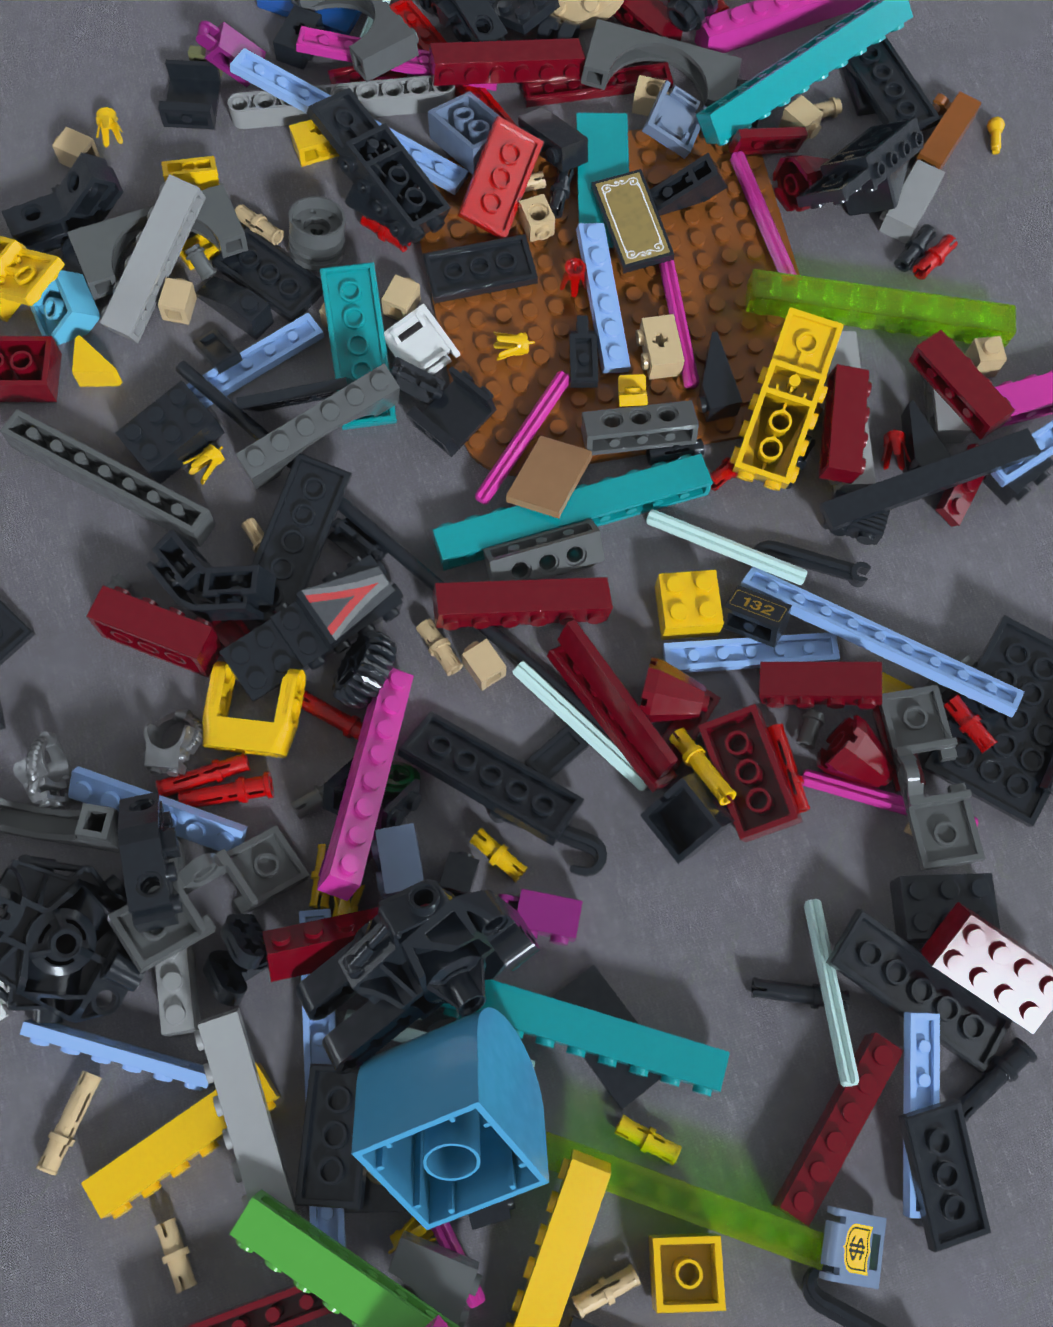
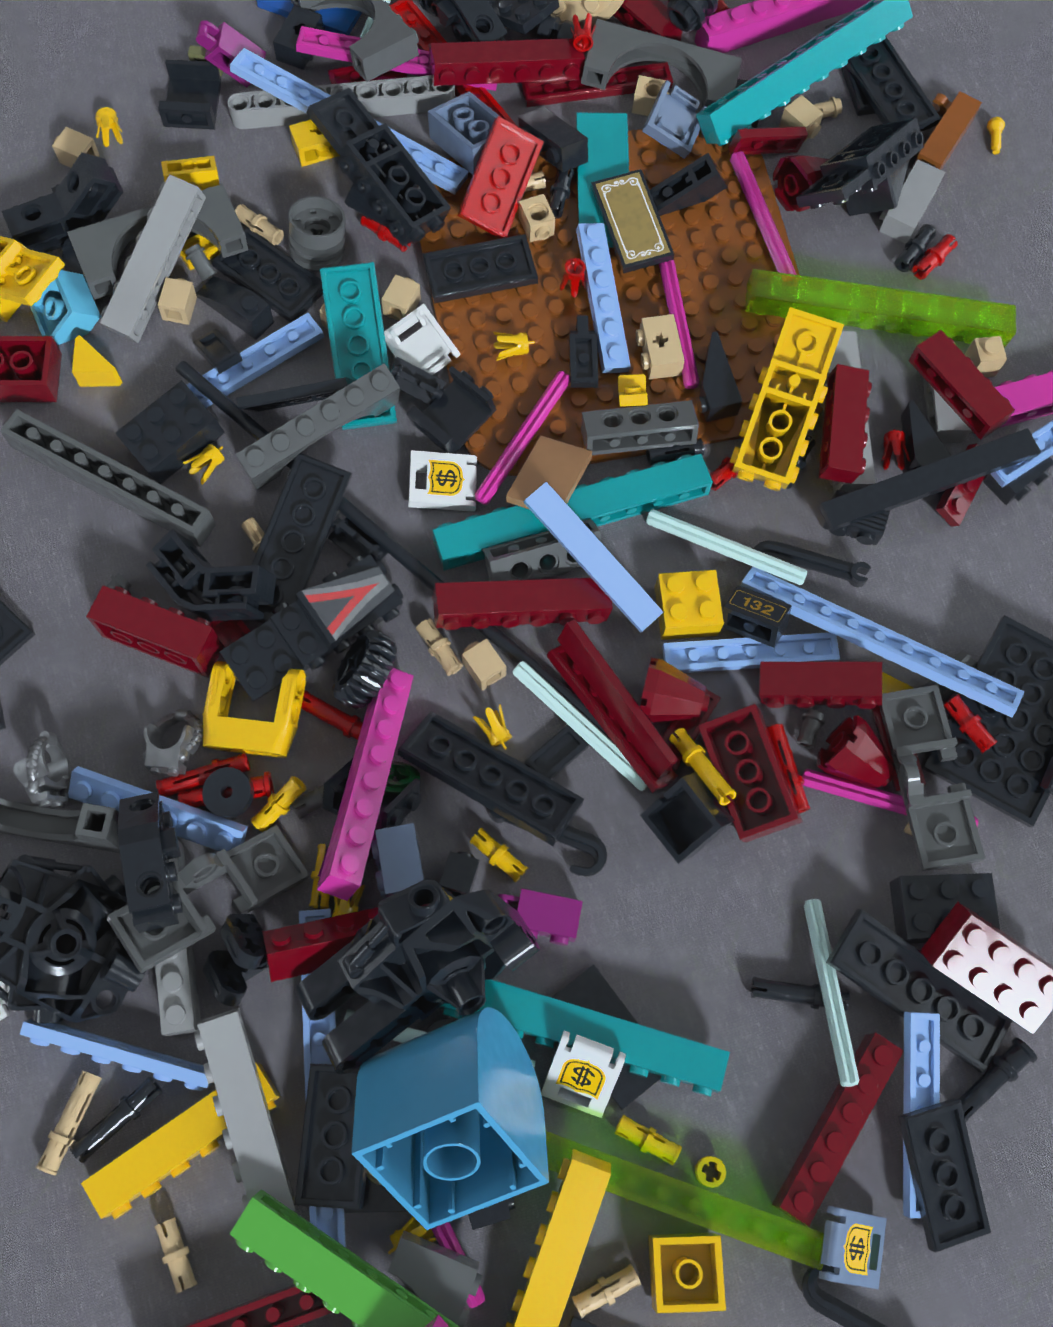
(128, 1109): none -> black pin
(215, 787): none -> black piece
(278, 804): none -> yellow pin
(449, 481): none -> white container
(498, 733): none -> yellow piece
(582, 37): none -> red piece
(582, 1074): none -> white container
(593, 557): none -> light blue tile
(701, 1176): none -> yellow bush

